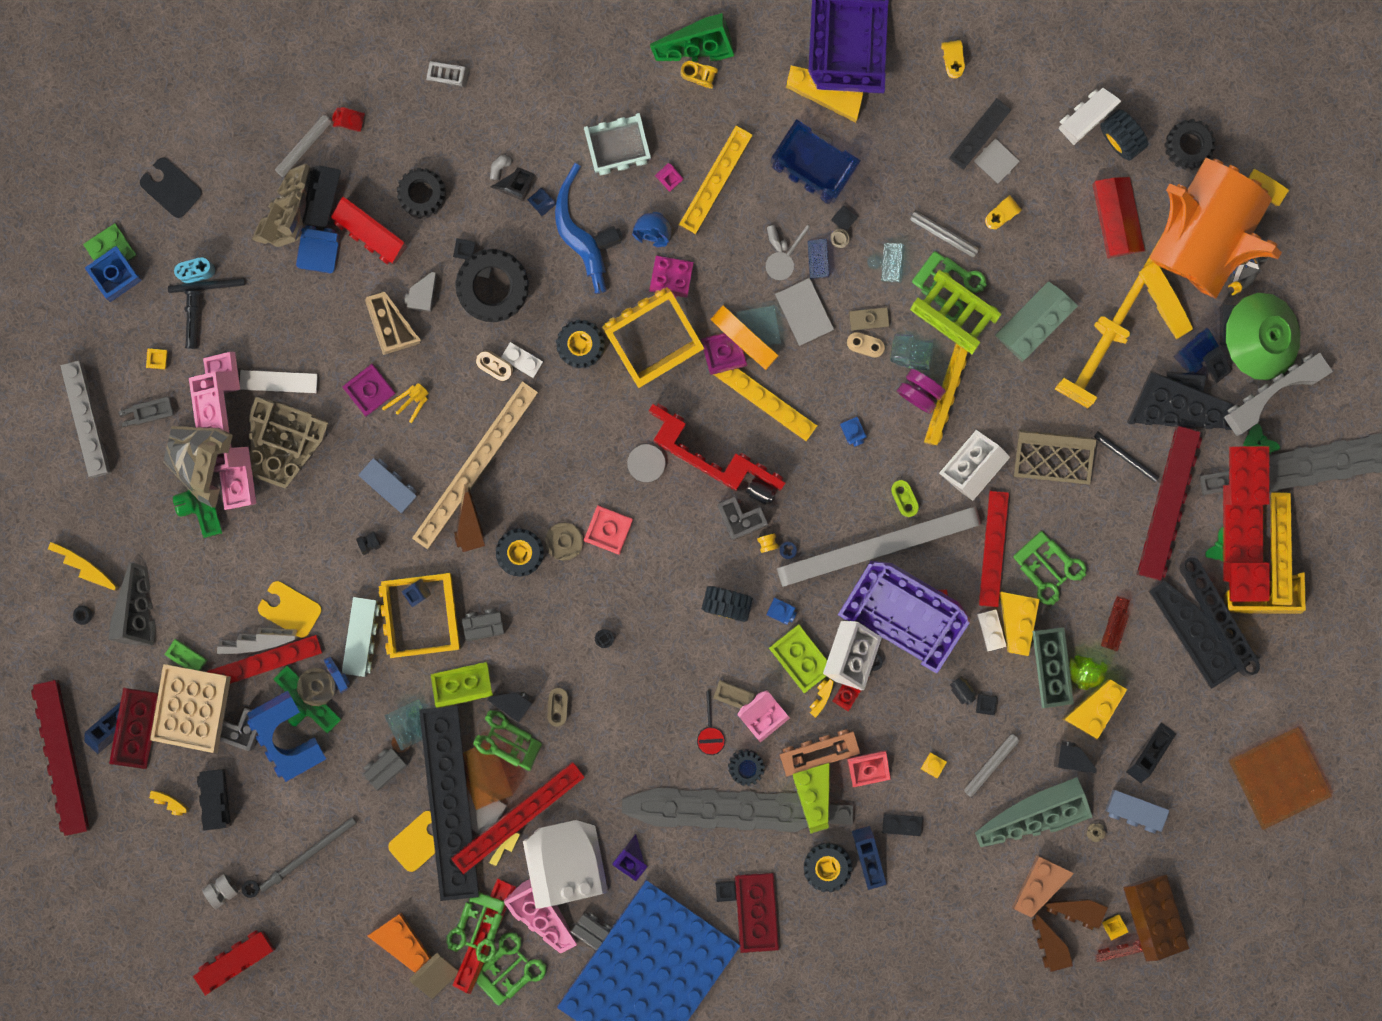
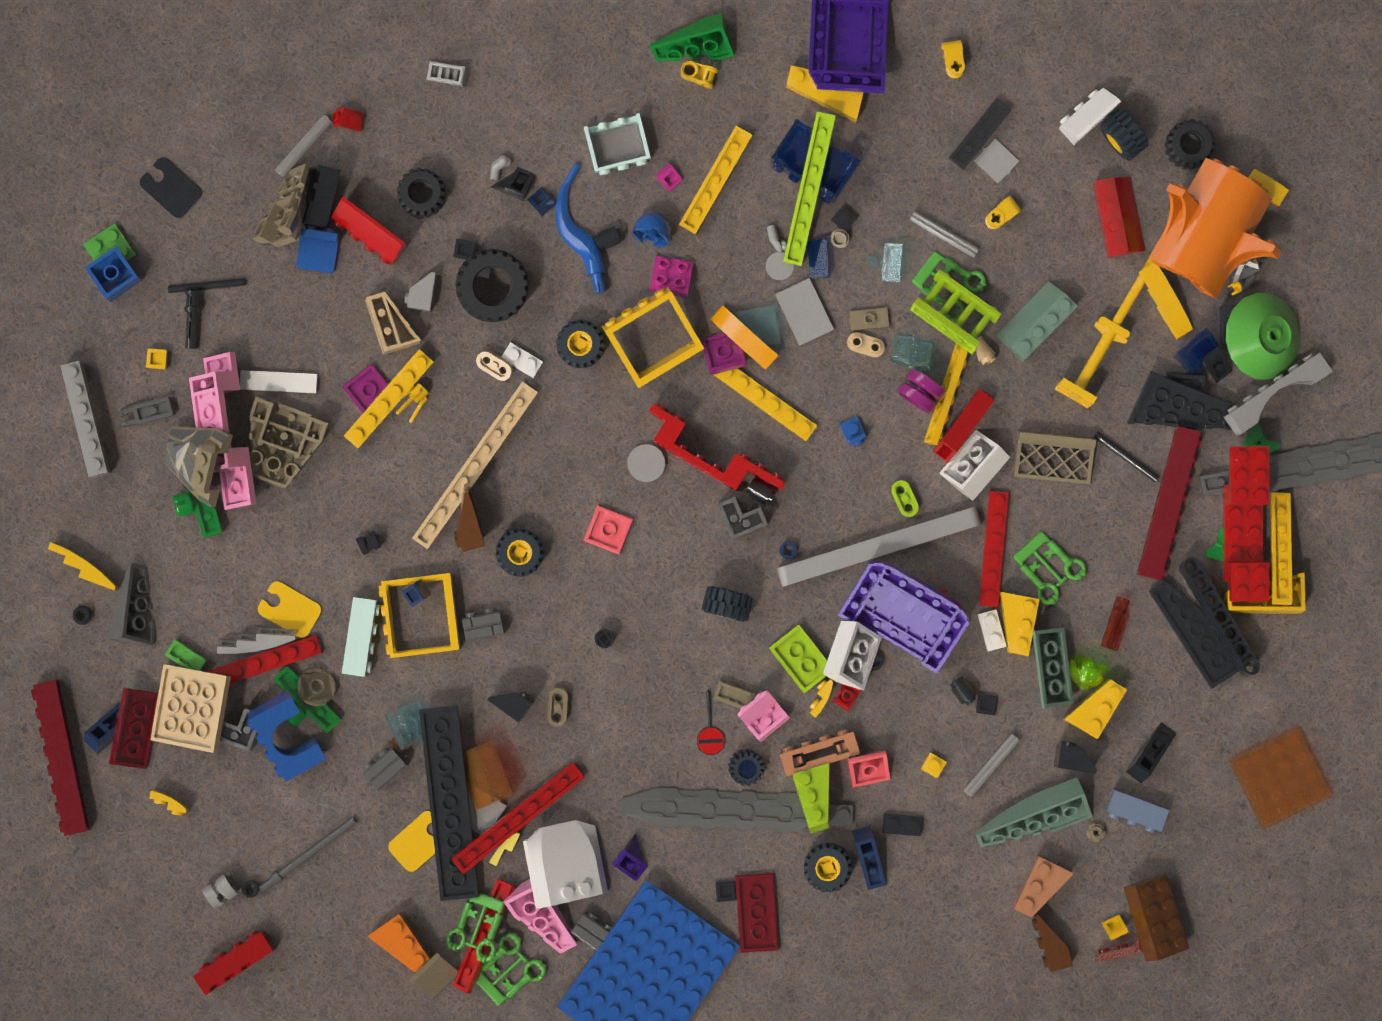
(197, 266): medium azure connector -> none
(214, 799): black wedge -> none
(340, 679): blue wing -> none
(388, 398): none -> yellow plate
(388, 485): sand blue brick -> none
(461, 685): lime plate -> none
(530, 754): bright green piece -> none
(569, 543): dark tan tile -> none
(768, 543): yellow wheel -> none
(781, 611): blue bracket -> none
(809, 188): none -> lime plate
(963, 425): none -> red slope
(984, 352): none -> tan cone
(1084, 910): reddish brown slope -> none

